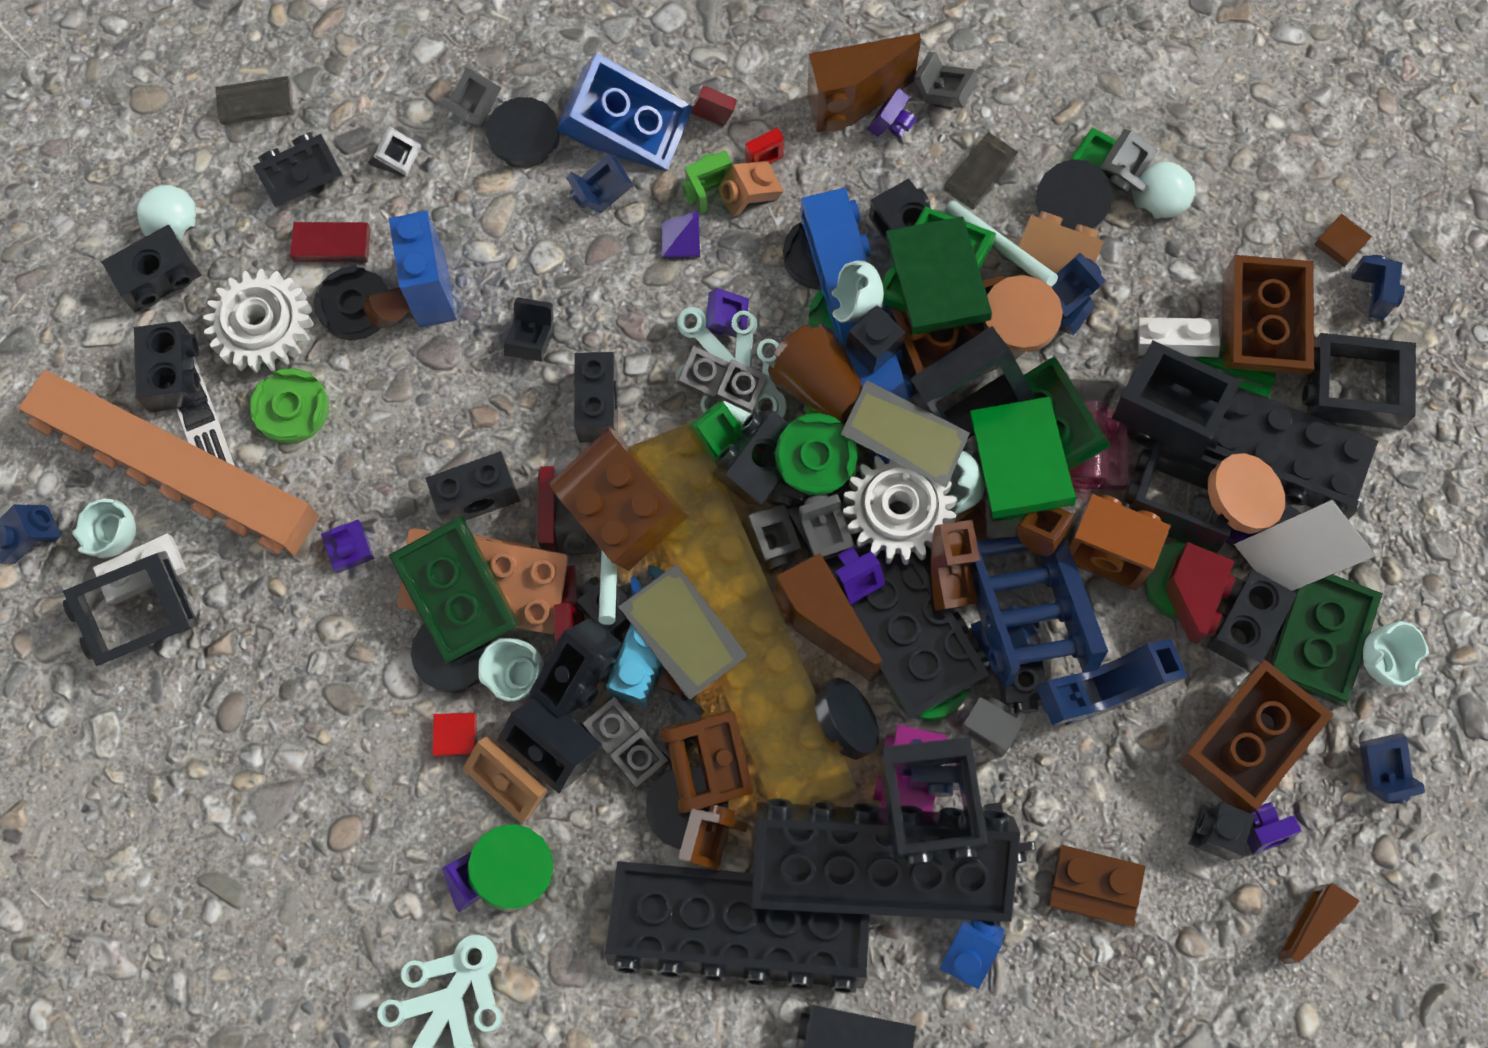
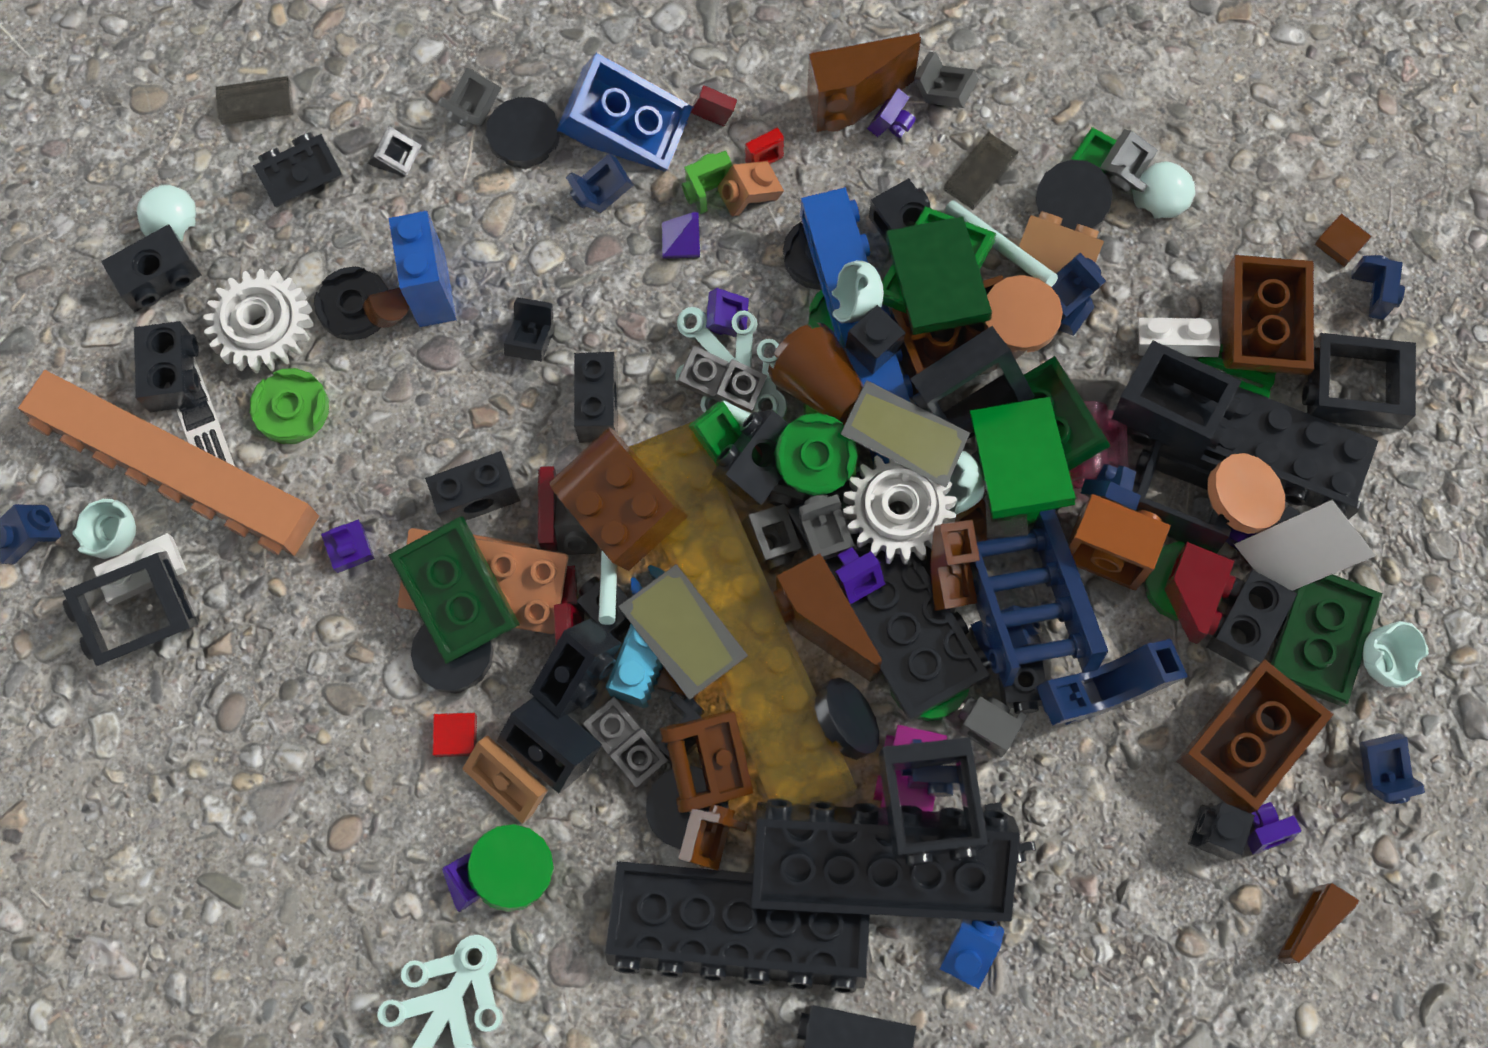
(330, 242): dark red tile -> none
(510, 669): light aqua hair -> none
(1044, 530): reddish brown brick -> none
(1096, 886): reddish brown plate -> none
(1114, 485): none -> dark blue tile

